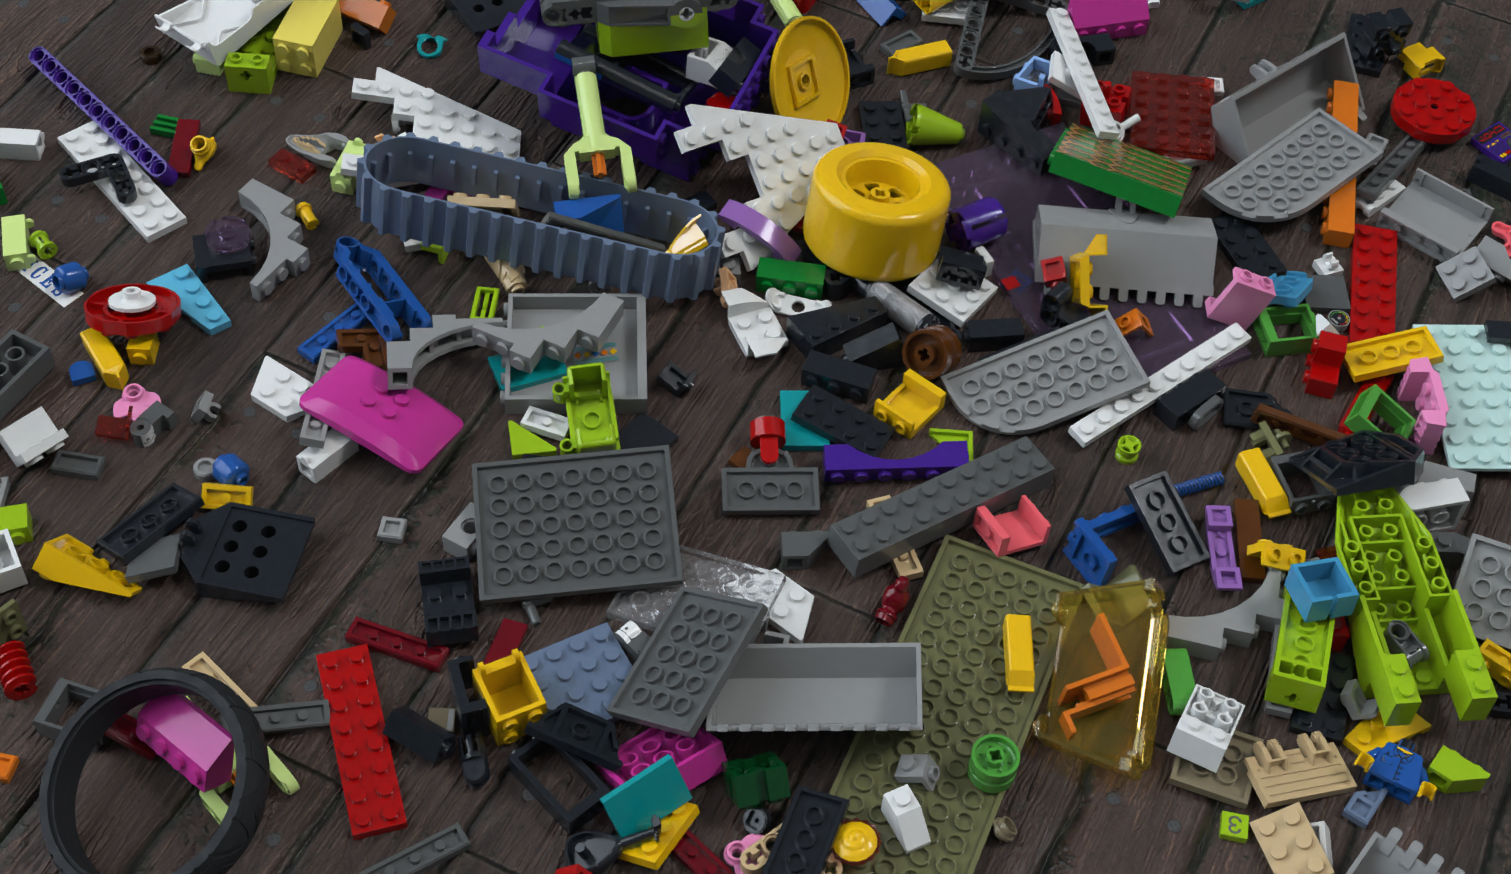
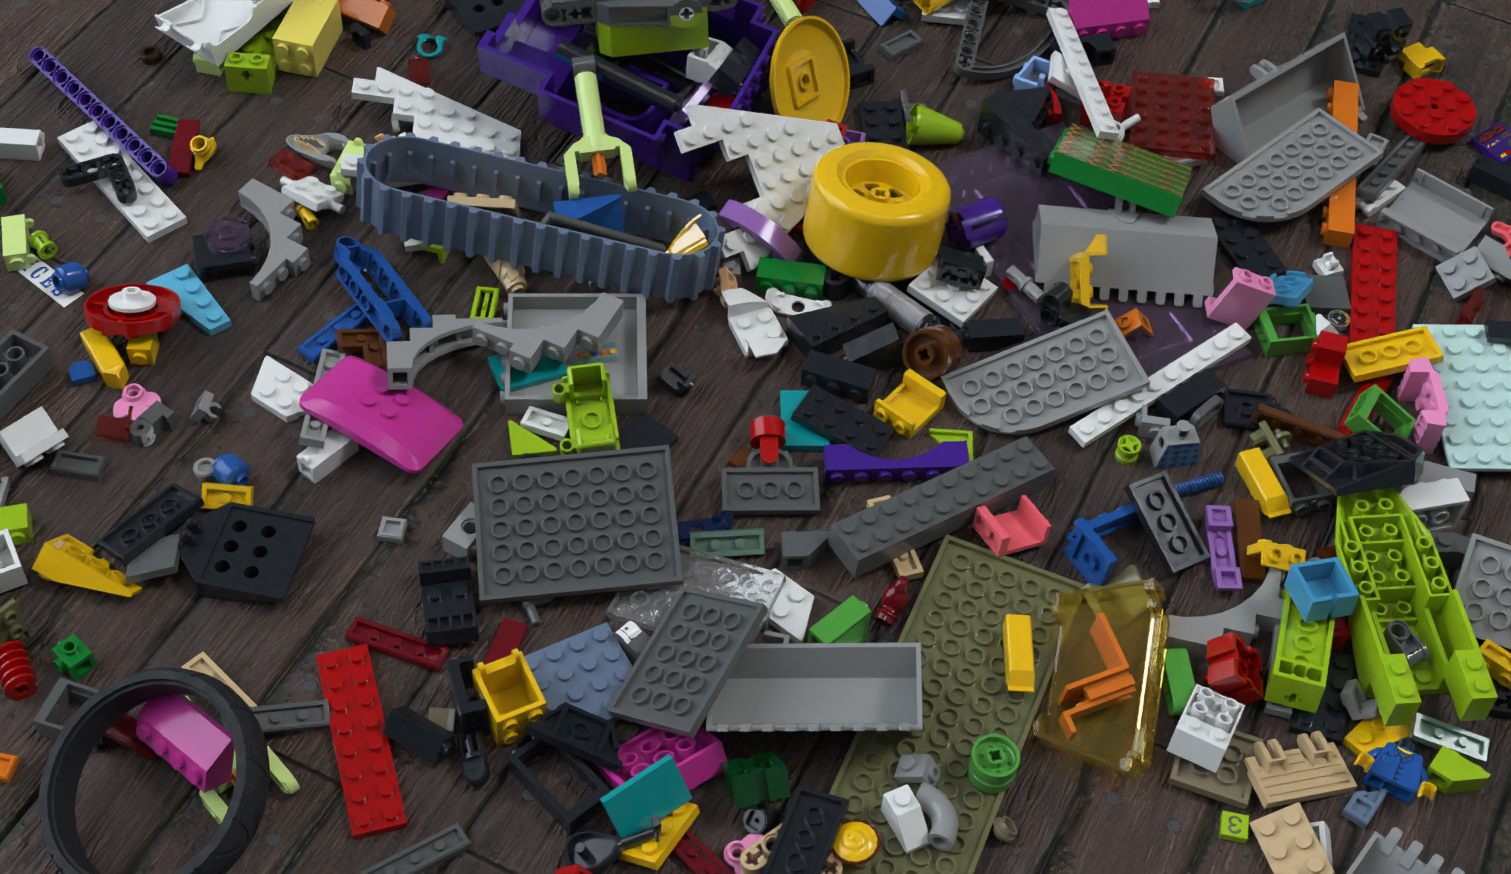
(73, 658): none -> green brick
(313, 194): none -> white plate
(419, 70): none -> clear red bracket
(698, 97): none -> lavender plate
(717, 522): none -> clear blue piece
(729, 542): none -> sand green plate
(843, 625): none -> bright green window
(920, 58): yellow piece -> none
(942, 816): none -> light grey cylinder
(1025, 284): none -> light grey pin
(1053, 271): red bracket -> none
(1148, 425): none -> light grey bracket
(1175, 446): none -> light grey torso
(1234, 669): none -> red brick
(1438, 733): none -> sand green plate
(1475, 303): none -> clear red plate

